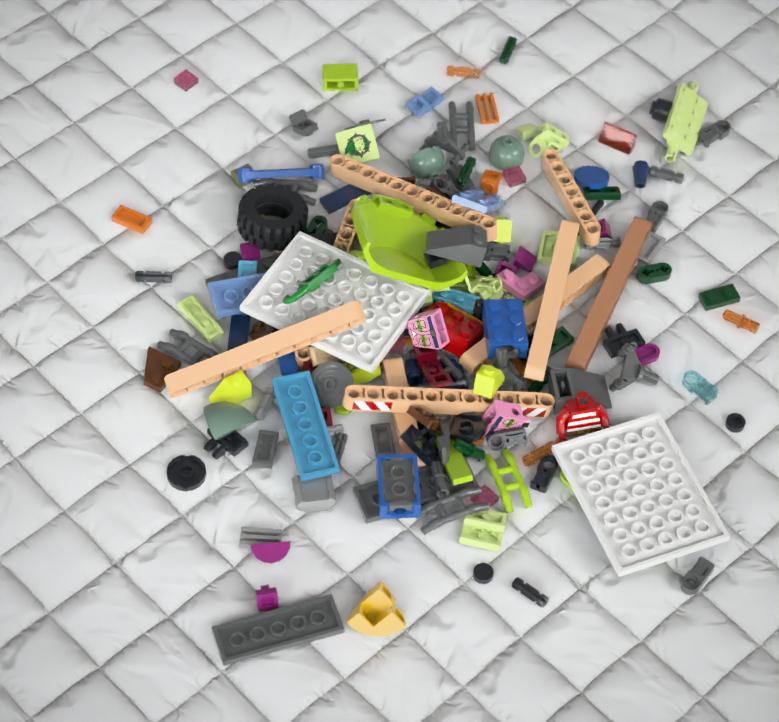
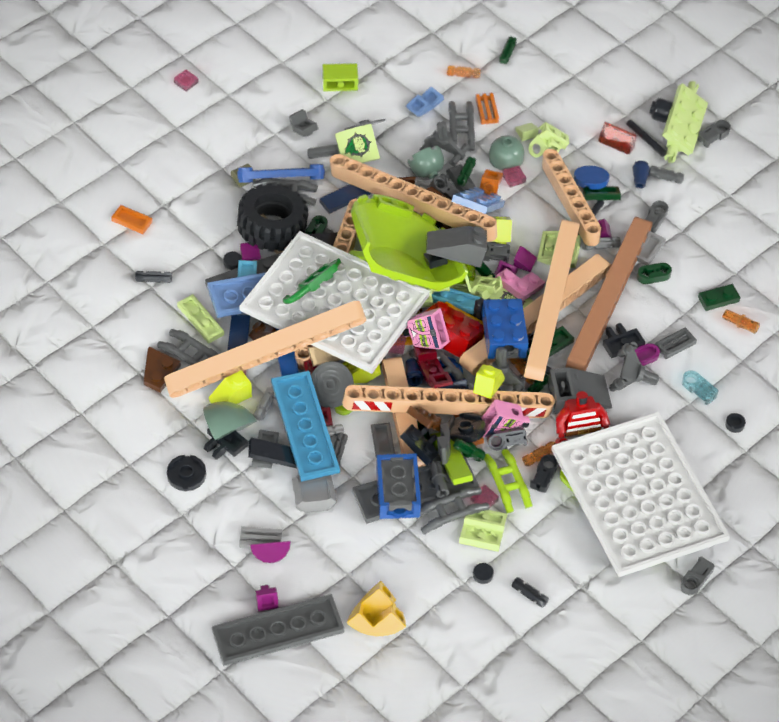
(271, 452): none -> black tile
(646, 137): none -> black bar
(677, 345): none -> dark grey tile

